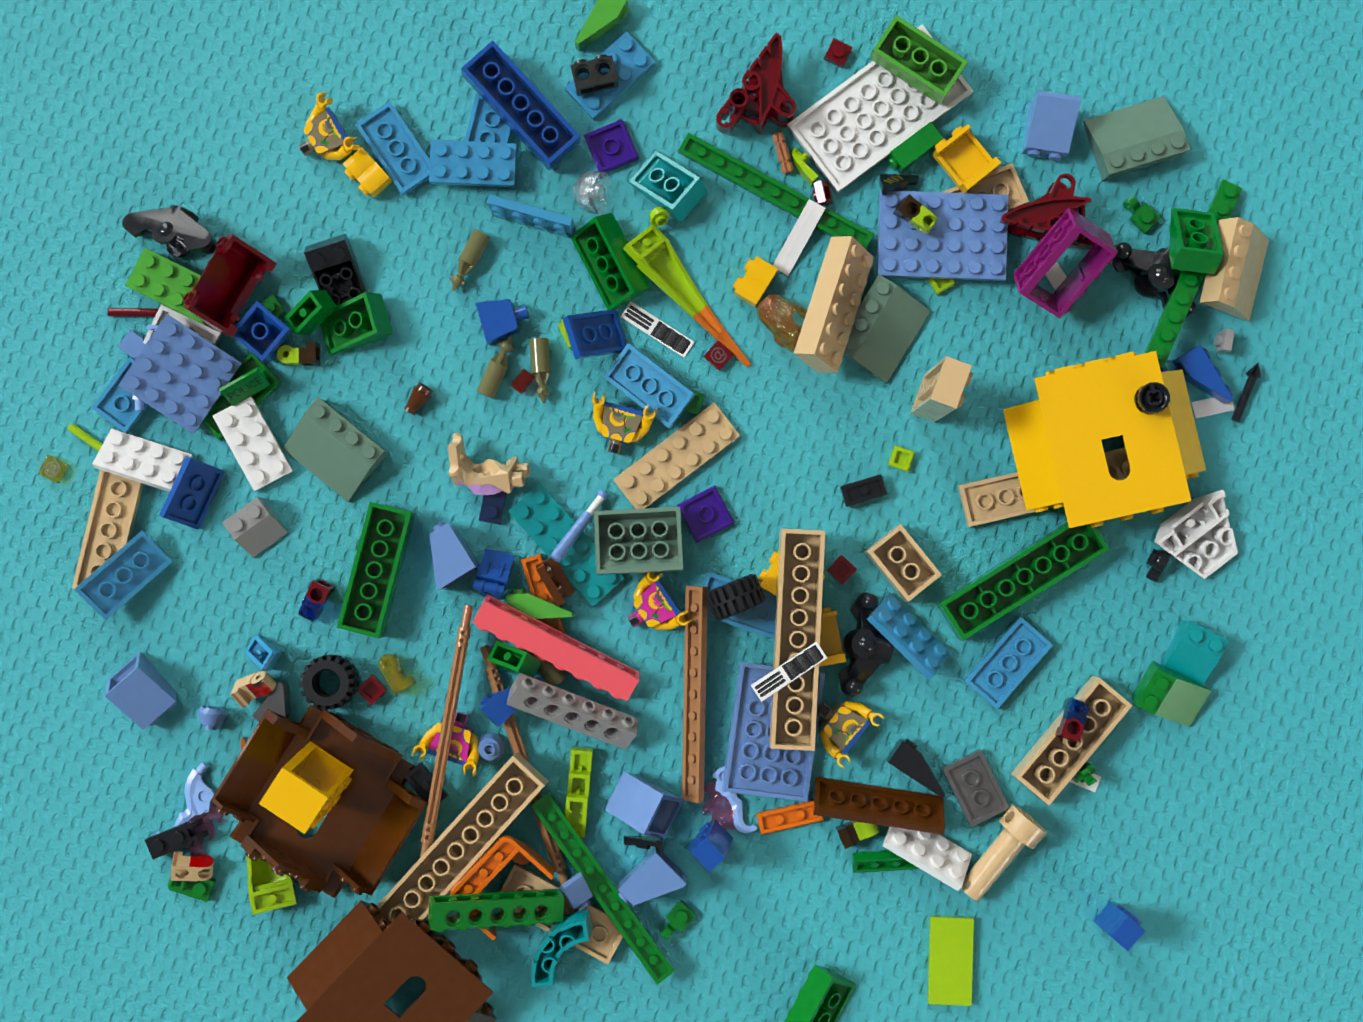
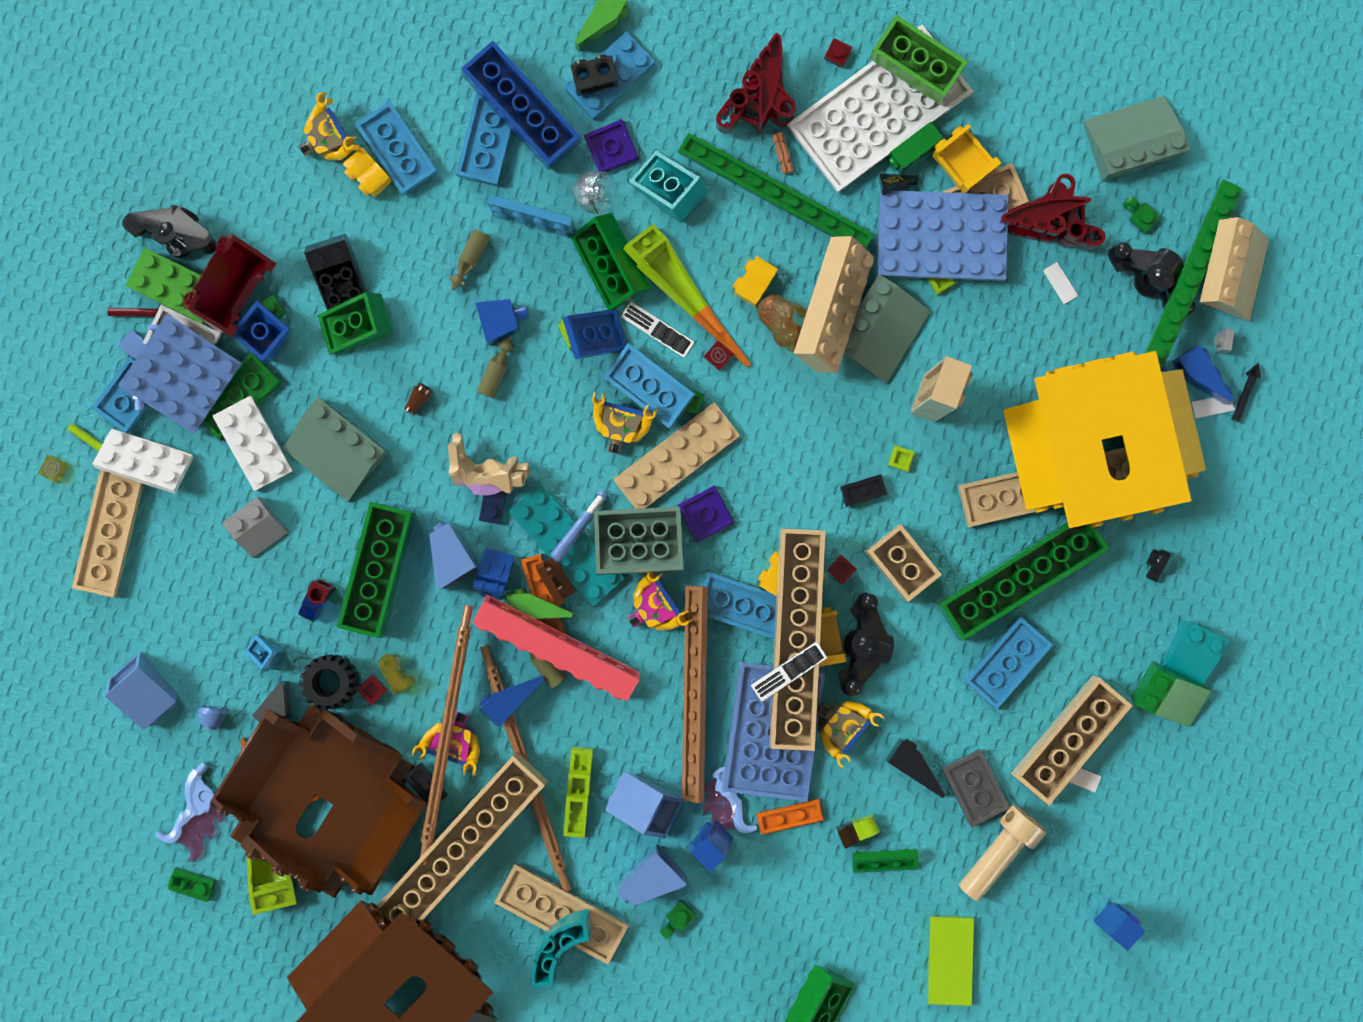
(123, 575): dark azure plate -> none
(174, 838): black hinge -> none
(191, 867): tan leg -> none
(192, 493): blue plate -> none
(245, 386): green panel -> none
(252, 687): tan leg -> none
(300, 356): leg -> none
(307, 787): yellow hose -> none
(310, 312): green brick -> none
(472, 163): dark azure plate -> none
(493, 862): orange windscreen -> none
(496, 745): medium blue cone -> none
(508, 901): green brick -> none
(513, 660): green brick -> none
(522, 381): clear red piece -> none
(540, 365): olive wheel -> none
(572, 711): light grey brick -> none
(576, 892): medium blue slope -> none
(602, 888): green plate -> none
(644, 842): black tile -> none
(659, 216): lime plate -> none
(735, 597): black tyre -> none
(798, 237): white sticker -> none
(805, 171): lime slope -> none
(822, 193): plate -> none
(879, 805): reddish brown plate -> none
(909, 636): dark azure plate -> none
(915, 214): leg -> none
(931, 854): white plate -> none
(1050, 125): medium blue slope -> none
(1051, 249): magenta hose -> none
(1073, 720): leg -> none
(1084, 774): green plate -> none
(1152, 398): black wheel -> none
(1194, 241): green slope -> none
(1200, 534): white wedge -> none

